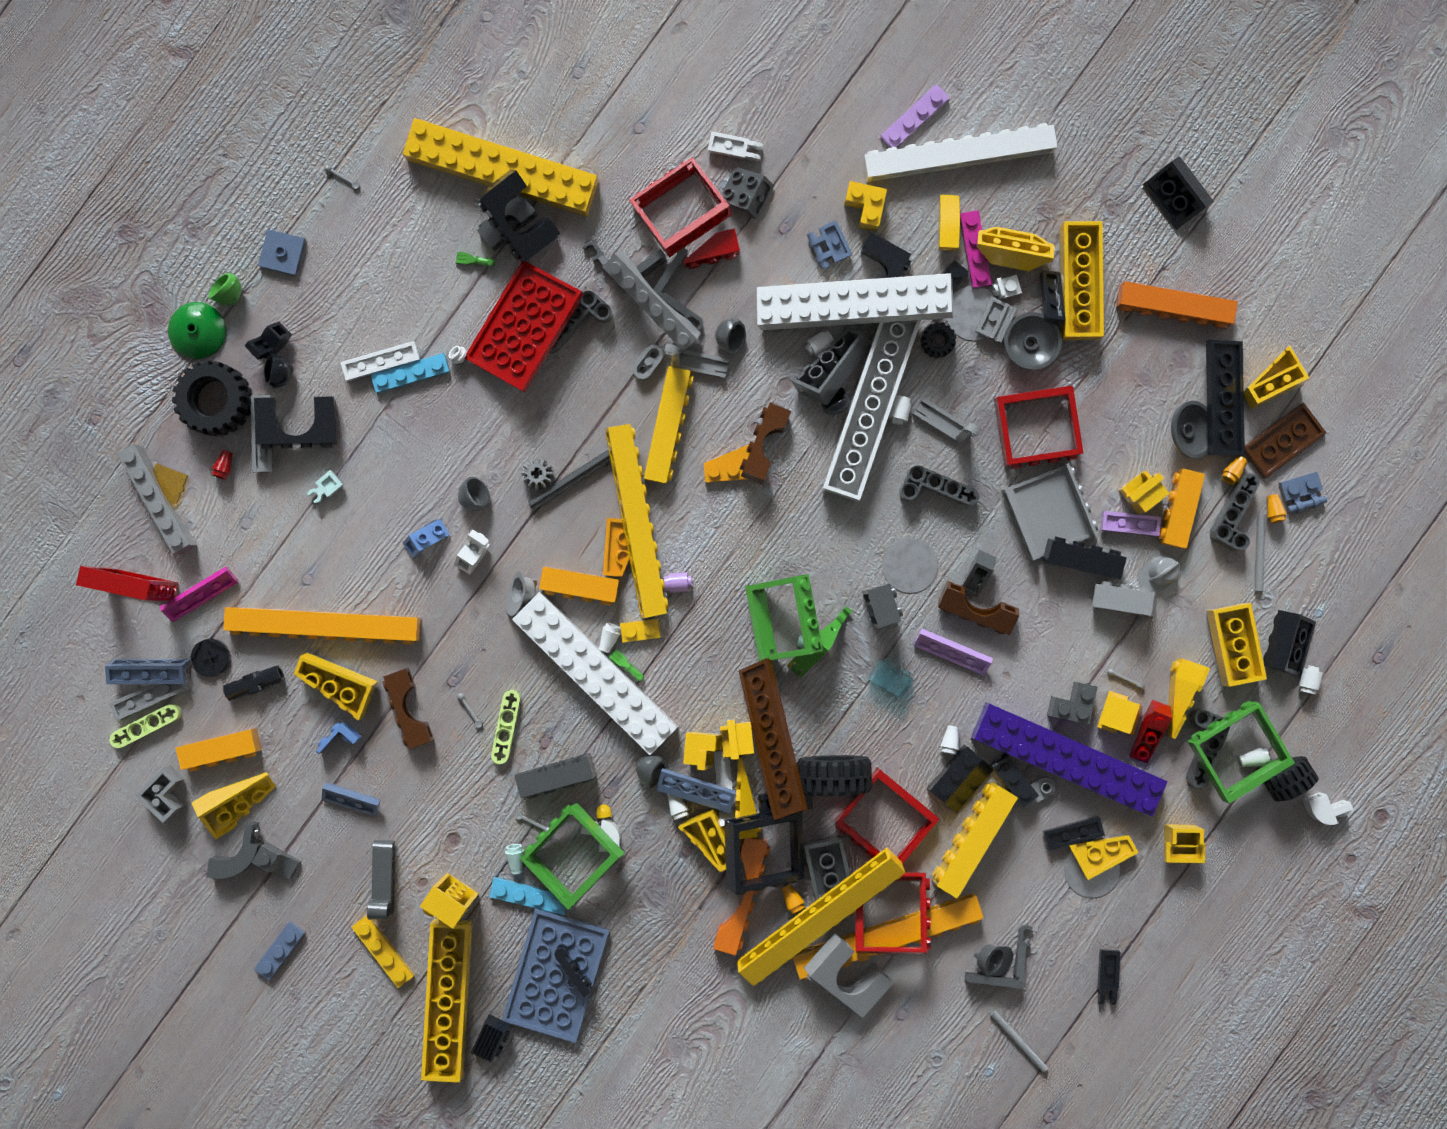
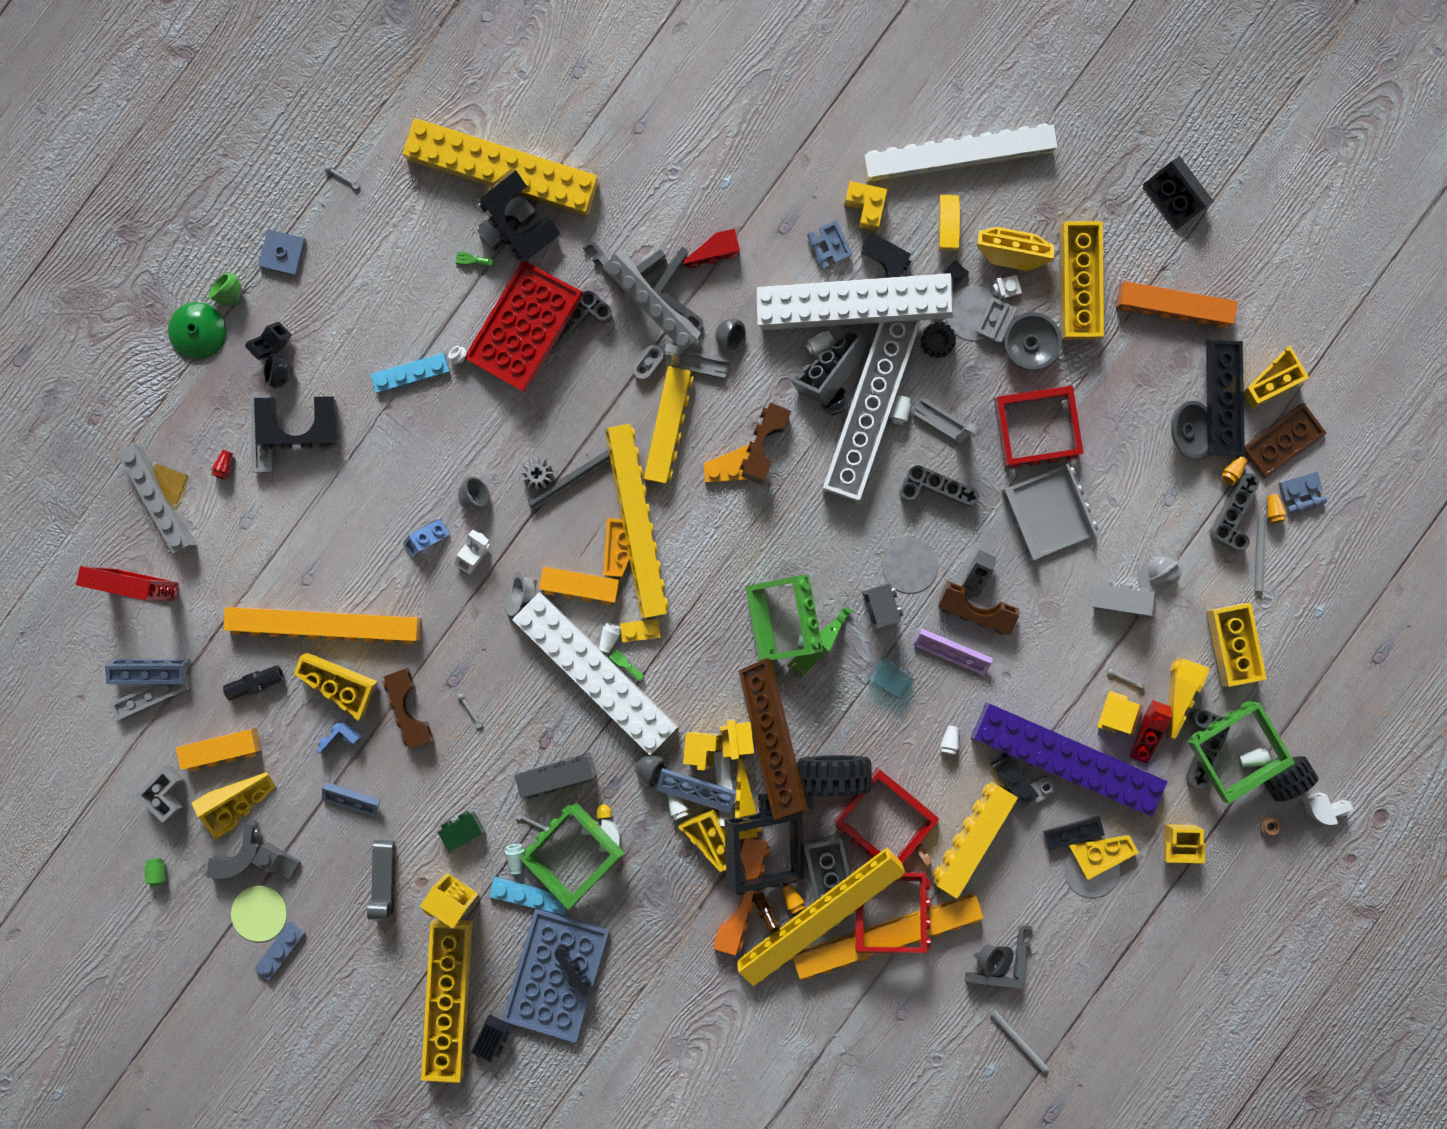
(145, 725): yellowish green beam -> none
(154, 872): none -> bright green brick
(188, 393): black tyre -> none
(198, 594): dark pink plate -> none
(210, 657): black tile -> none
(258, 913): none -> yellowish green sticker
(327, 484): light aqua plate -> none
(380, 361): white plate -> none
(383, 951): yellow plate -> none
(460, 831): none -> dark green brick
(508, 727): yellowish green beam -> none
(678, 582): lavender brick -> none
(696, 228): red window -> none
(733, 146): white hinge -> none
(747, 191): dark grey bracket -> none
(766, 913): none -> reddish brown pin
(859, 996): light grey arch -> none
(915, 117): lavender plate -> none
(923, 854): none -> medium nougat tile
(960, 778): black slope -> none
(976, 261): dark pink plate -> none
(1052, 297): black plate -> none
(1079, 706): dark grey brick -> none
(1084, 558): black brick -> none
(1108, 975): black hinge -> none
(1130, 523): lavender plate -> none
(1144, 491): yellow plate -> none
(1181, 508): light orange brick -> none
(1275, 826): none -> medium nougat plate
(1289, 642): black slope -> none
(1310, 679): white brick -> none

